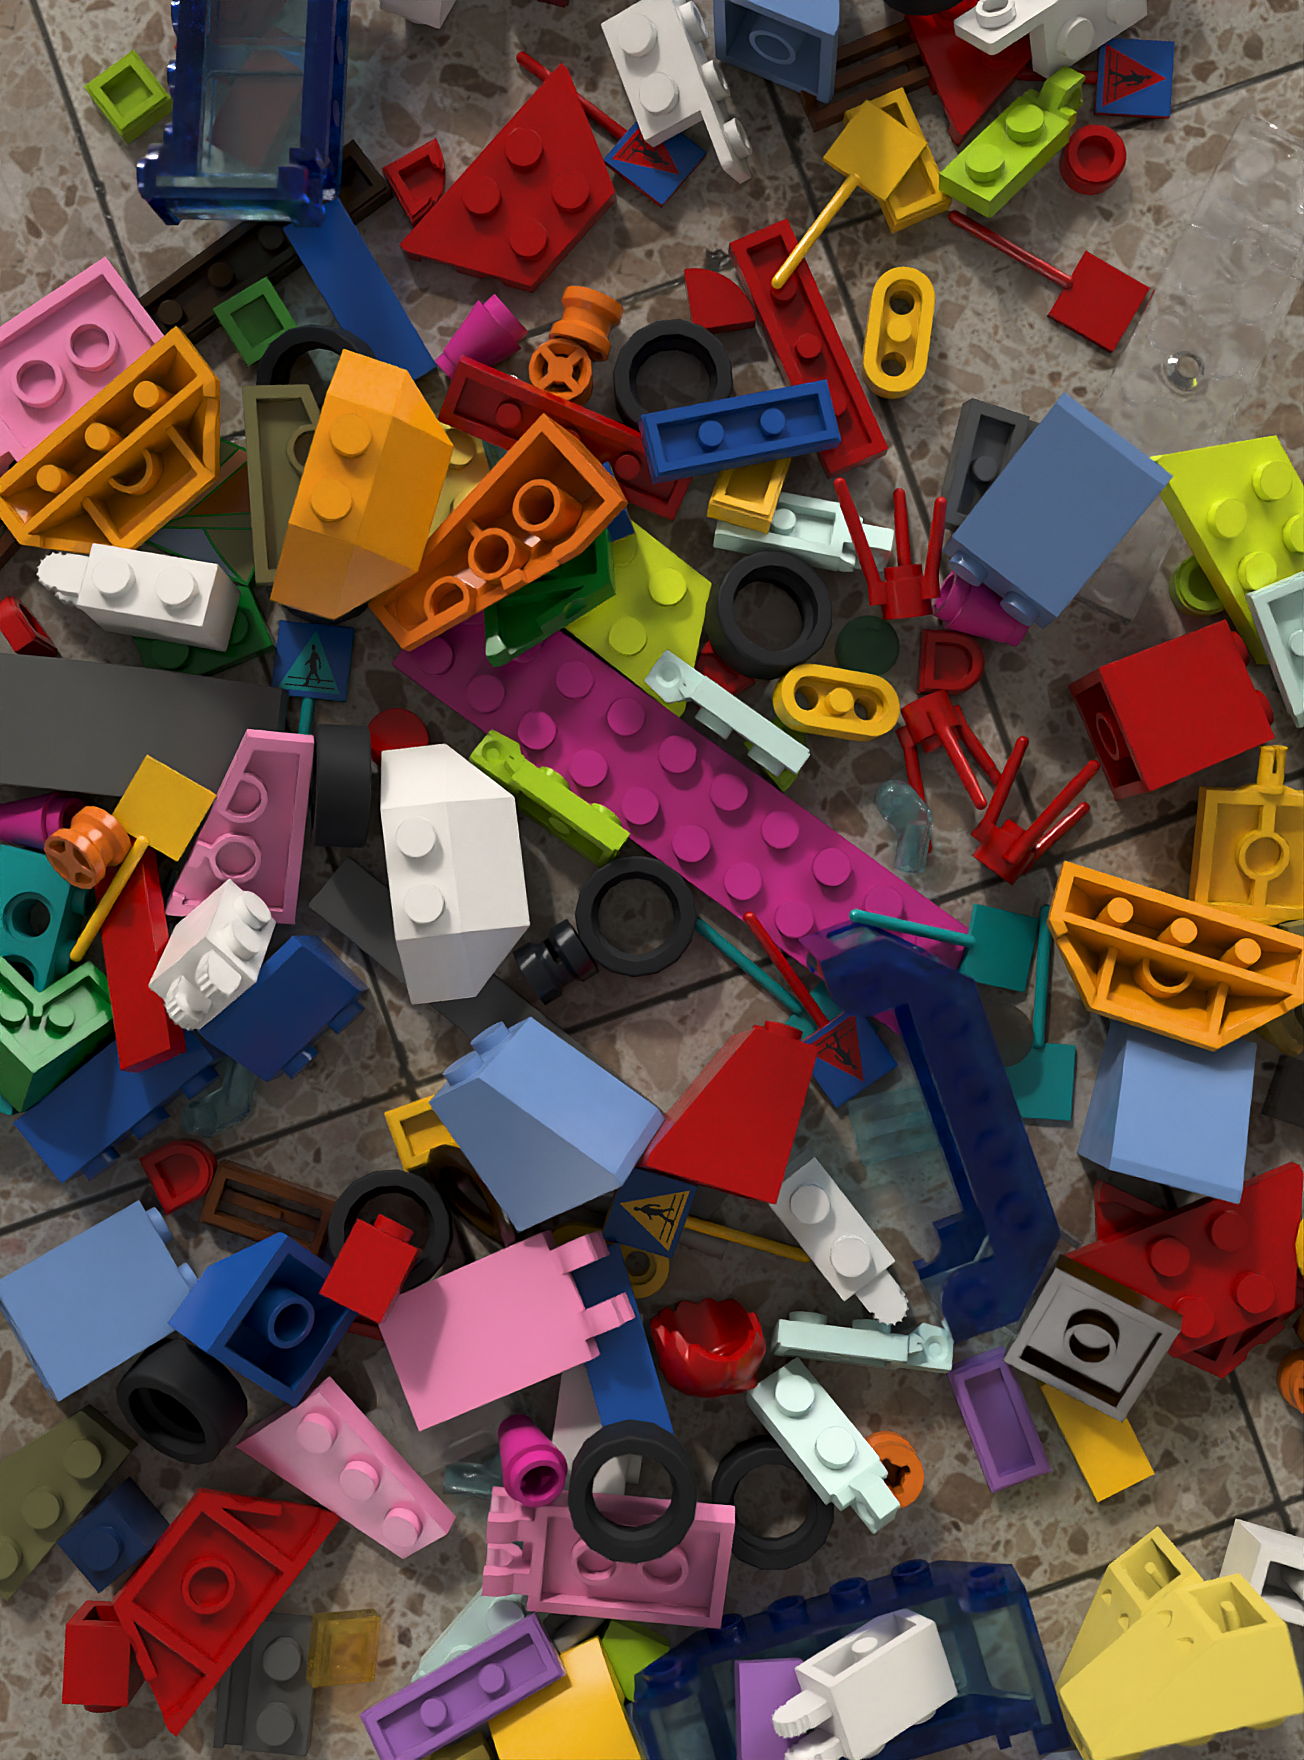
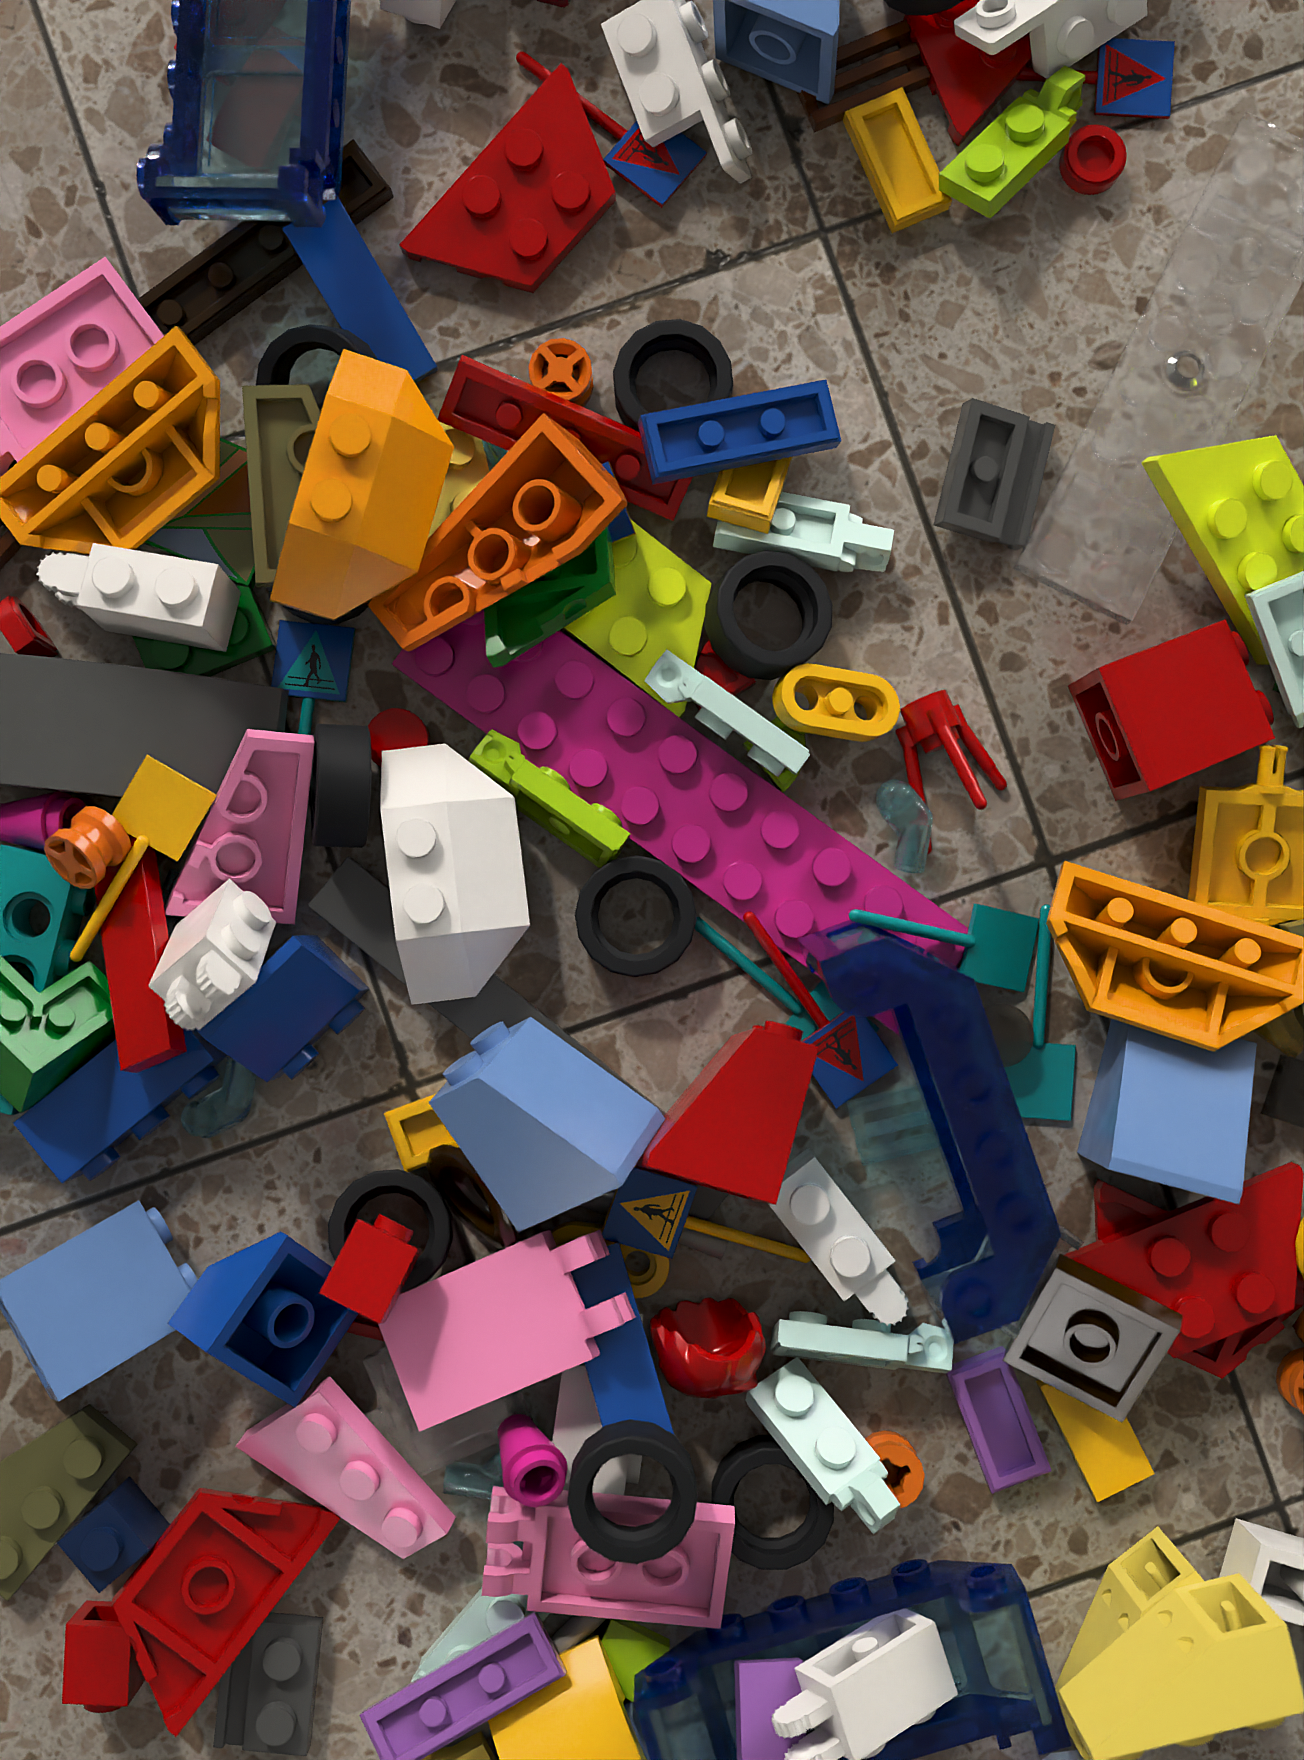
(130, 96): lime tile -> none
(180, 1172): red tile -> none
(182, 1401): black tyre -> none
(253, 320): bright green plate -> none
(269, 1183): reddish brown tile -> none
(343, 1647): clear yellow tile -> none
(418, 180): red tile -> none
(486, 335): dark pink cone -> none
(543, 970): black wheel -> none
(588, 320): orange wheel -> none
(717, 302): red tile -> none
(807, 341): red plate -> none
(867, 646): clear green tile -> none
(871, 154): yellow piece -> none
(896, 335): yellow plate -> none
(904, 588): red plant -> none
(948, 662): red tile -> none
(976, 612): dark pink cone -> none
(1011, 849): red plant -> none
(1055, 513): medium blue slope -> none
(1094, 300): red piece -> none
(1192, 590): lime tile -> none

